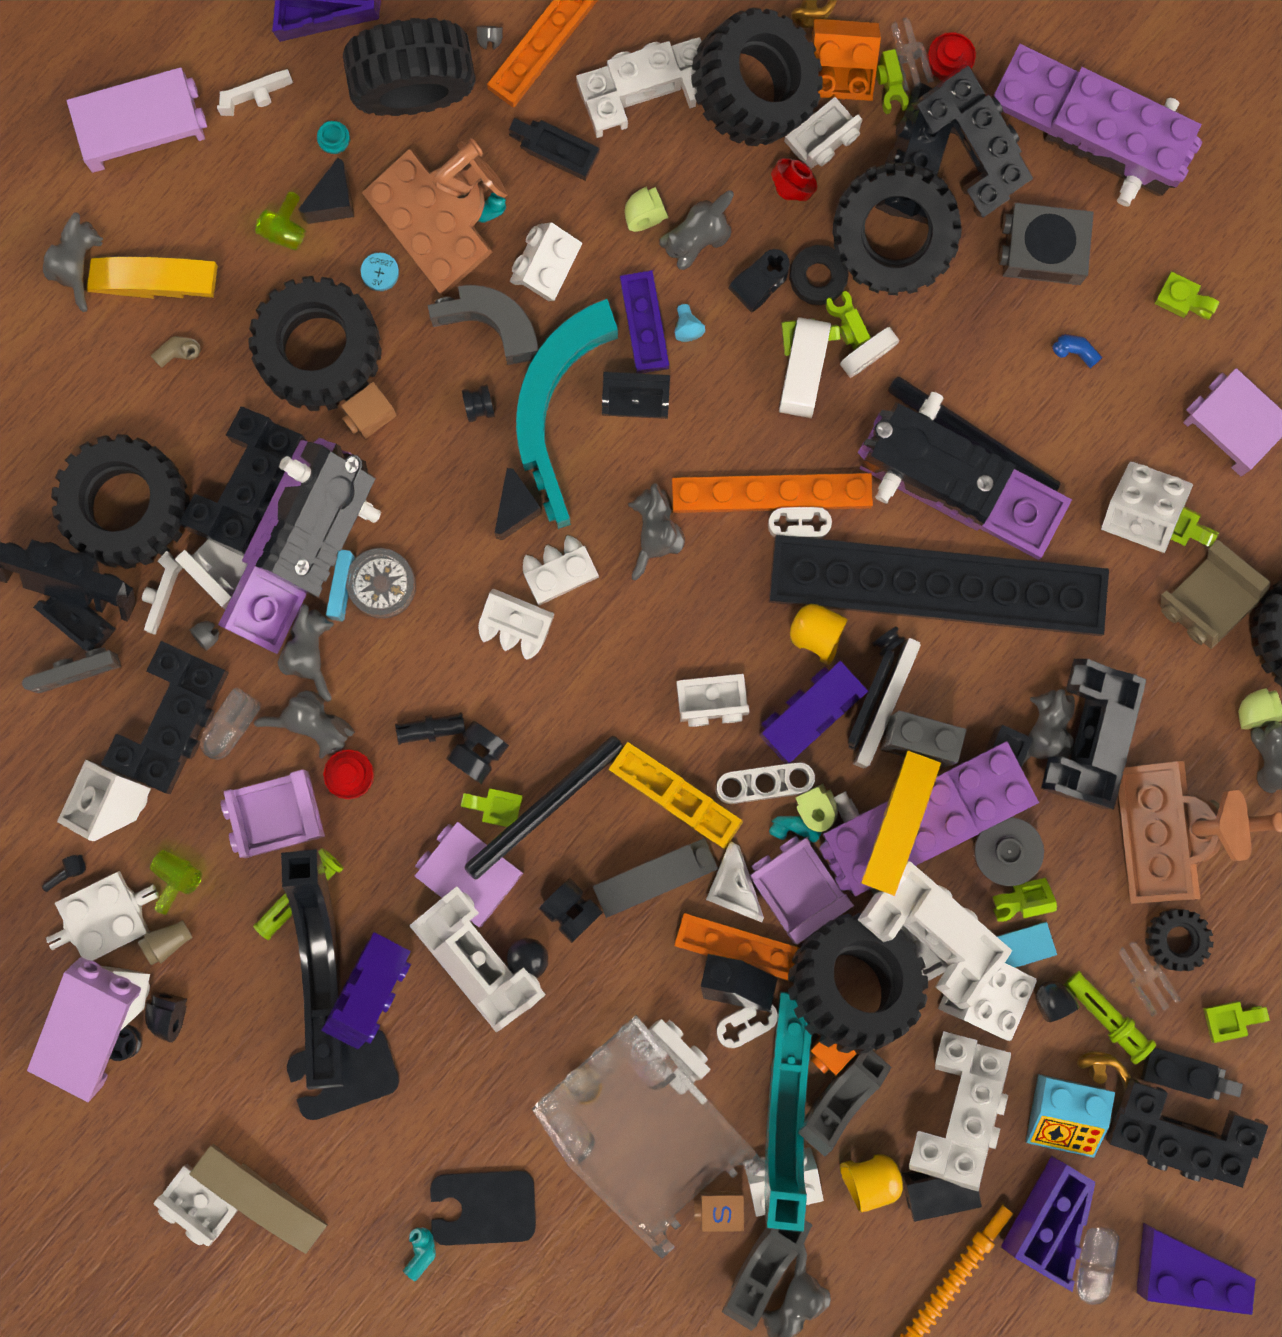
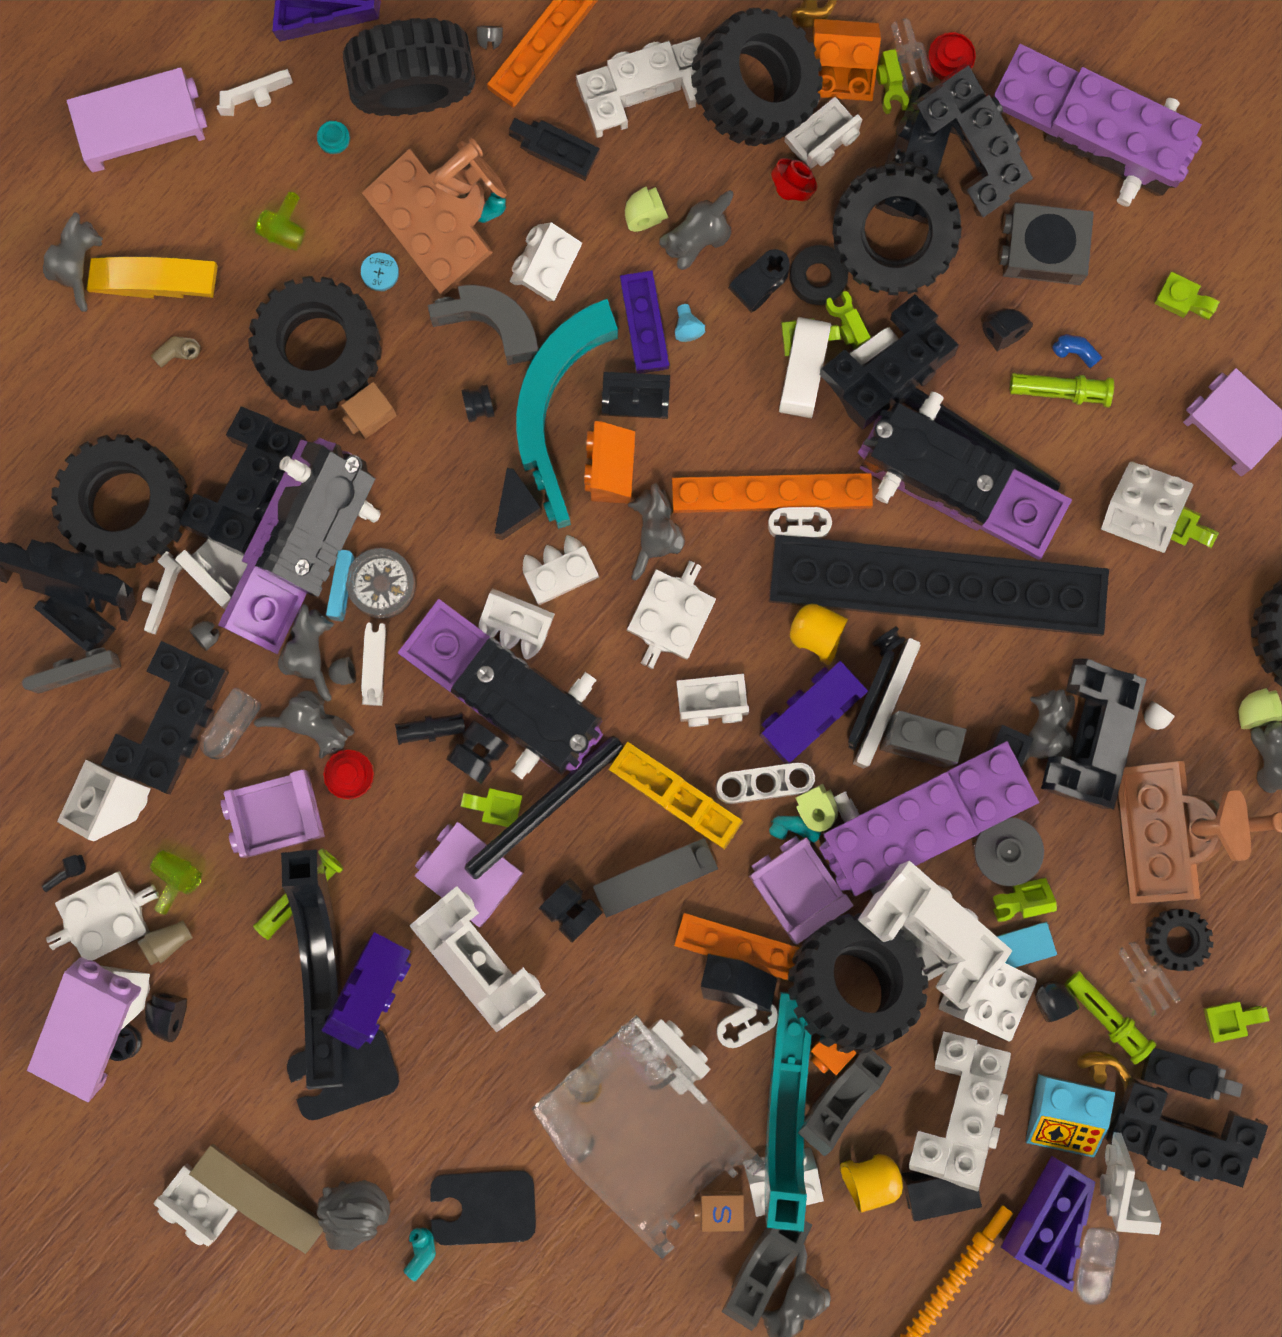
(330, 197): black slope -> none
(342, 671): none -> dark grey hinge
(352, 1213): none -> dark grey hair
(373, 665): none -> white piece
(505, 690): none -> black piece
(527, 954): black piece -> none
(612, 458): none -> orange slope
(671, 614): none -> white plate
(734, 887): white tile -> none
(897, 369): none -> black bracket
(900, 823): yellow slope -> none
(1006, 327): none -> black piece
(1076, 389): none -> lime pin
(1127, 1198): none -> white bracket
(1157, 717): none -> white hinge
(1188, 1277): dark purple wedge -> none
(1215, 596): dark tan panel -> none

